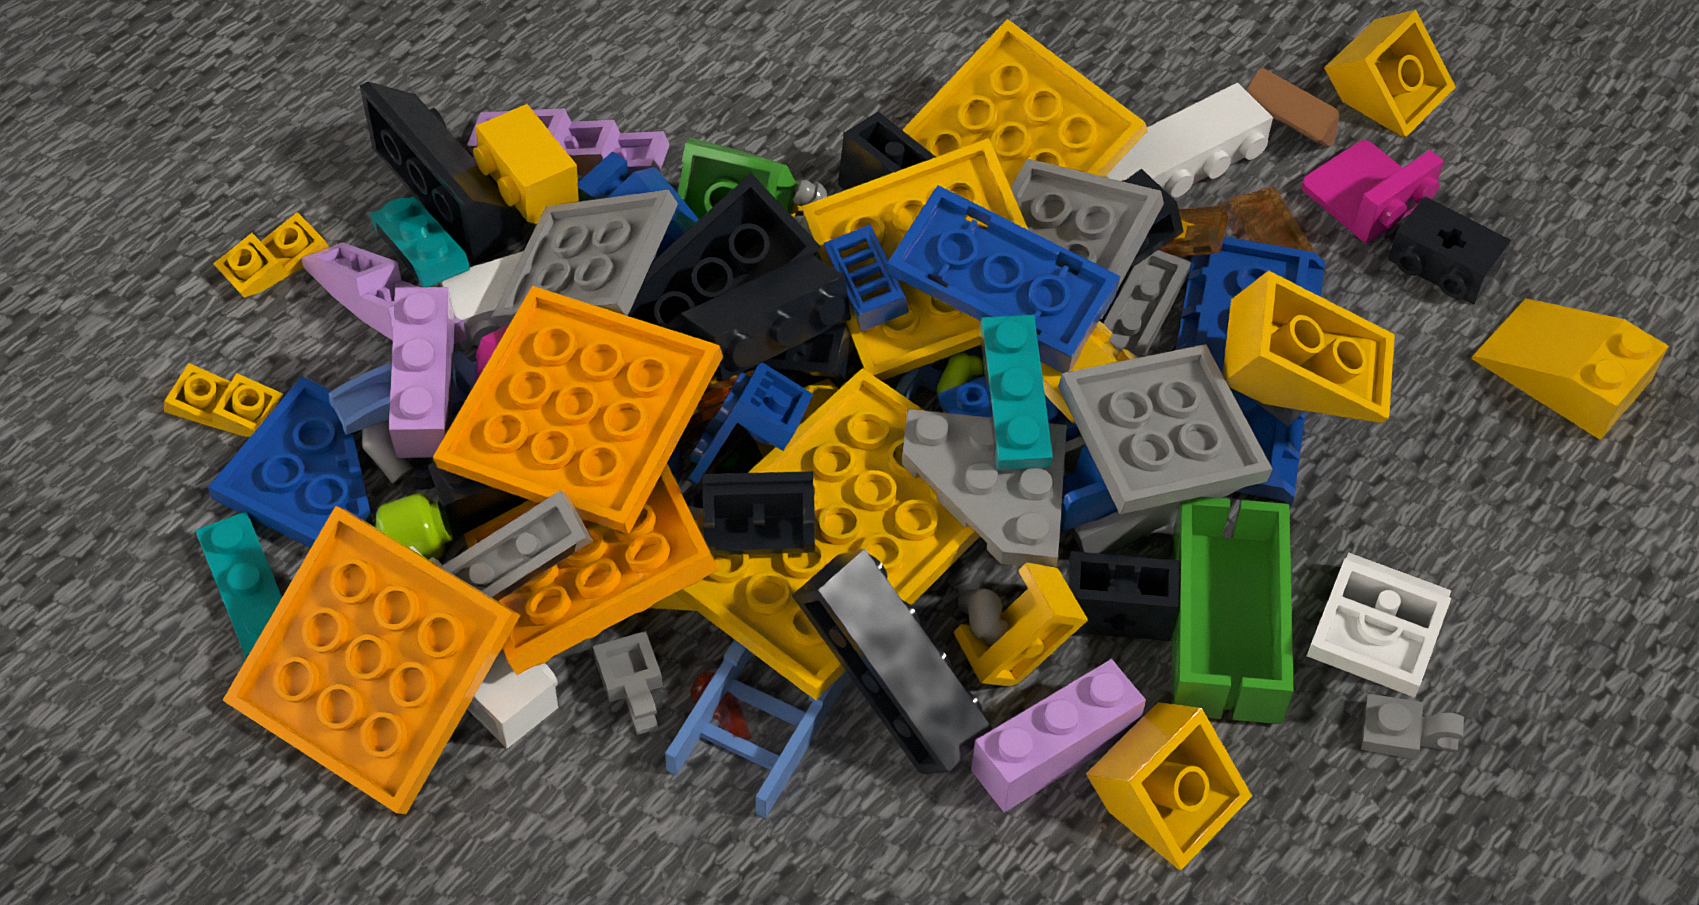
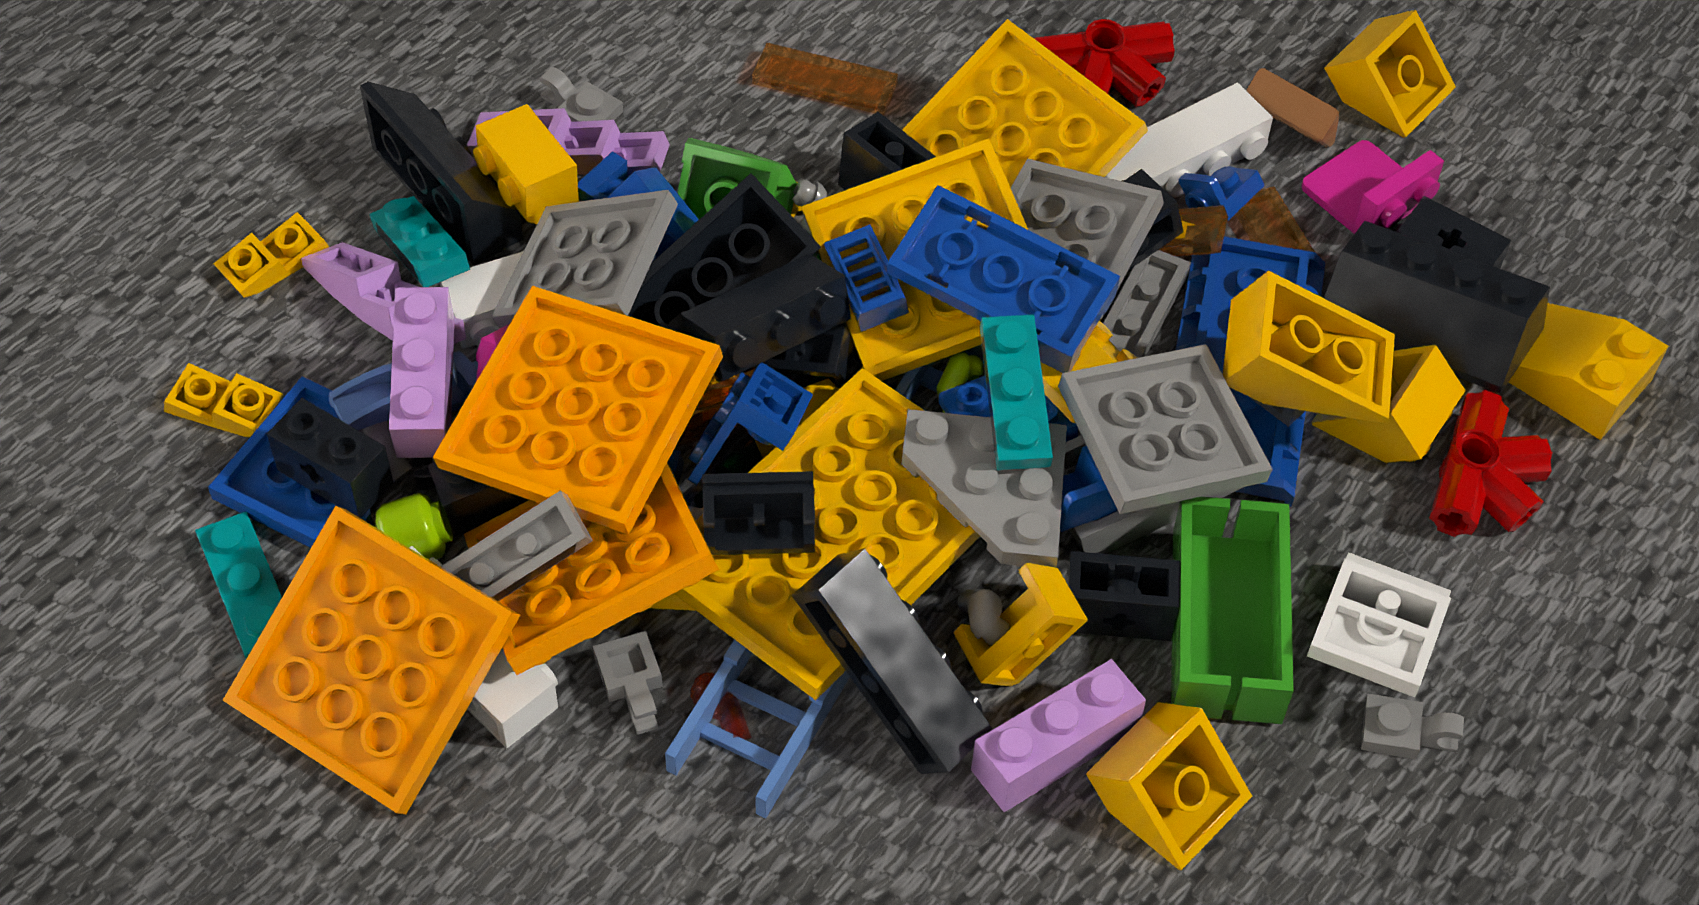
(330, 457): none -> black brick
(581, 104): none -> light grey plate
(825, 78): none -> clear orange tile
(1118, 56): none -> red piece
(1225, 187): none -> blue bracket
(1420, 403): none -> yellow slope
(1436, 297): none -> black slope
(1488, 470): none -> red piece

